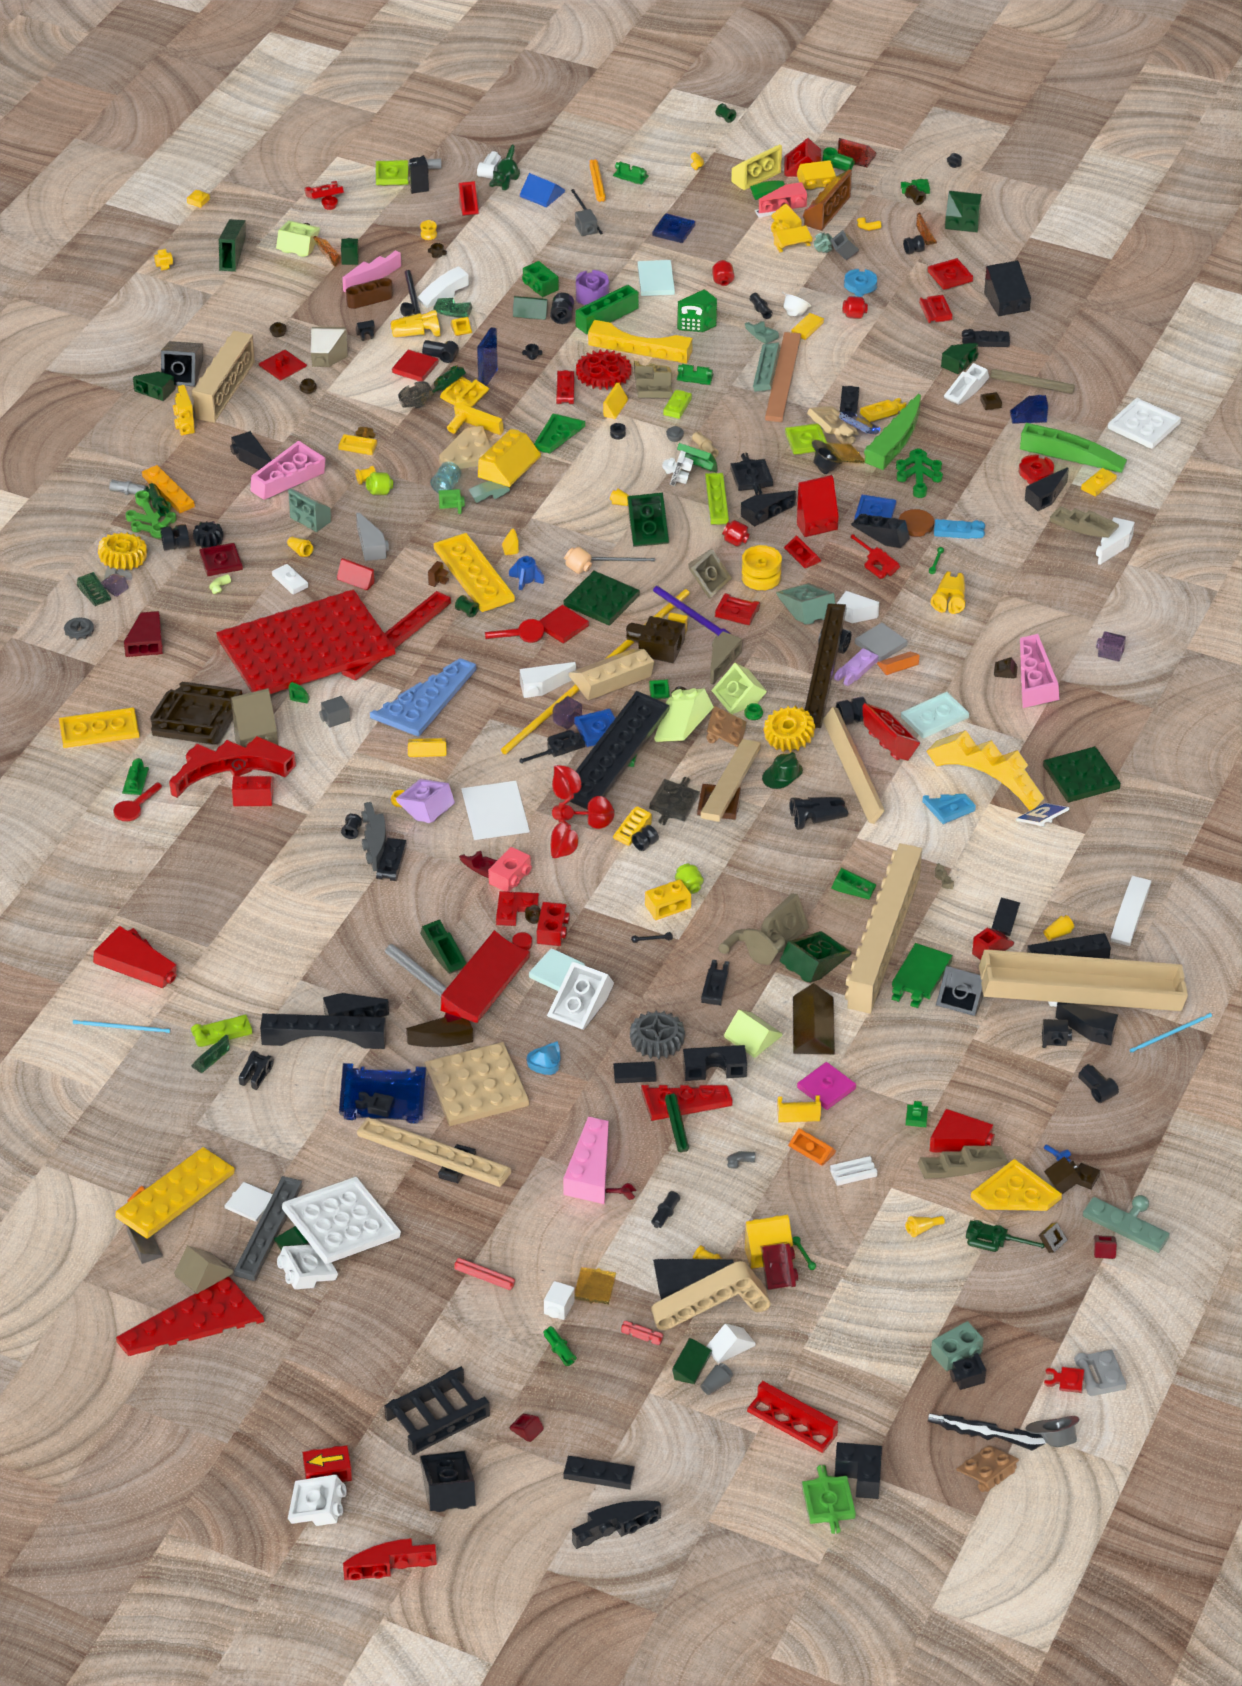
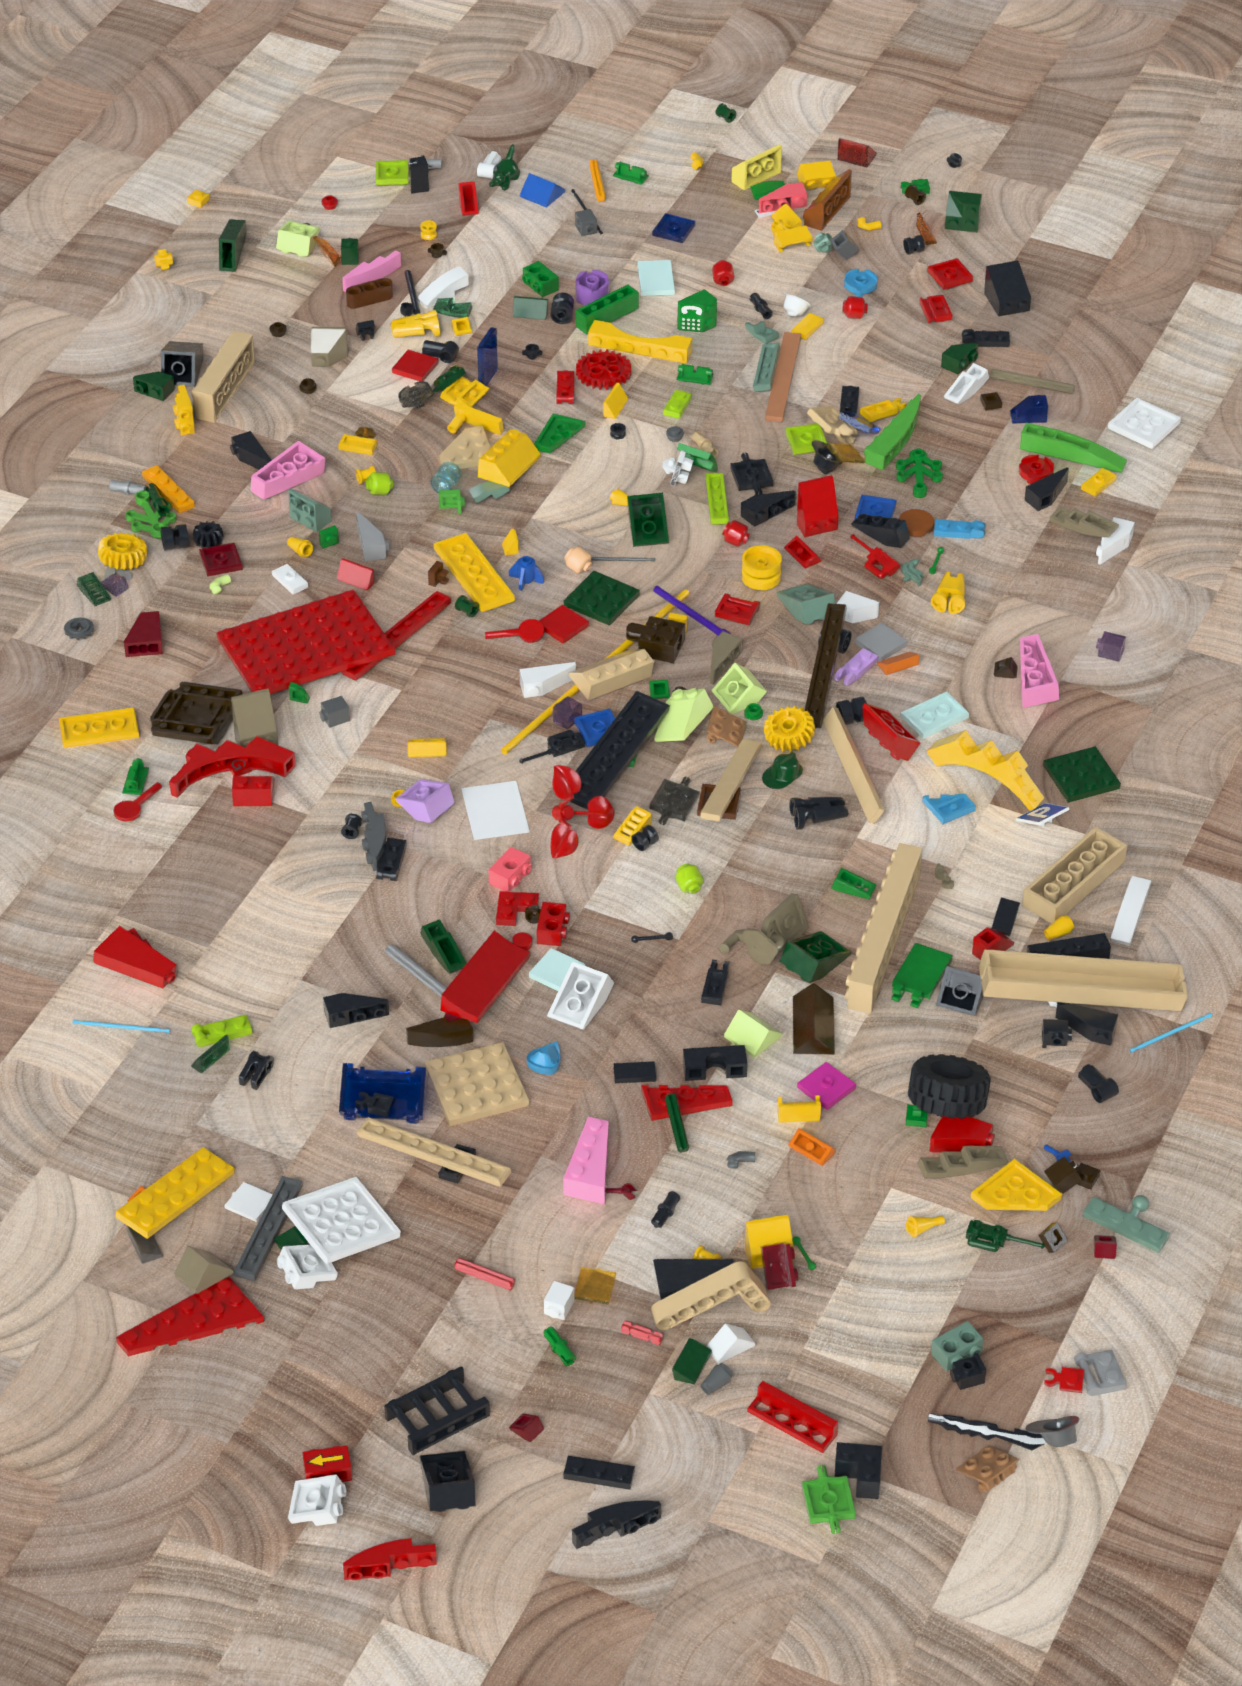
(282, 365): red piece -> none
(284, 1028): black arch -> none
(323, 190): red plate -> none
(328, 537): none -> green plate
(423, 702): medium blue wing -> none
(478, 863): dark red slope -> none
(645, 1030): dark grey gear -> none
(652, 381): dark tan slope -> none
(667, 899): yellow brick -> none
(709, 572): dark tan slope -> none
(804, 153): red slope -> none
(837, 160): green piece -> none
(852, 1168): white tile -> none
(911, 573): none -> sand green piece
(949, 1086): none -> black tyre
(1074, 875): none -> tan brick

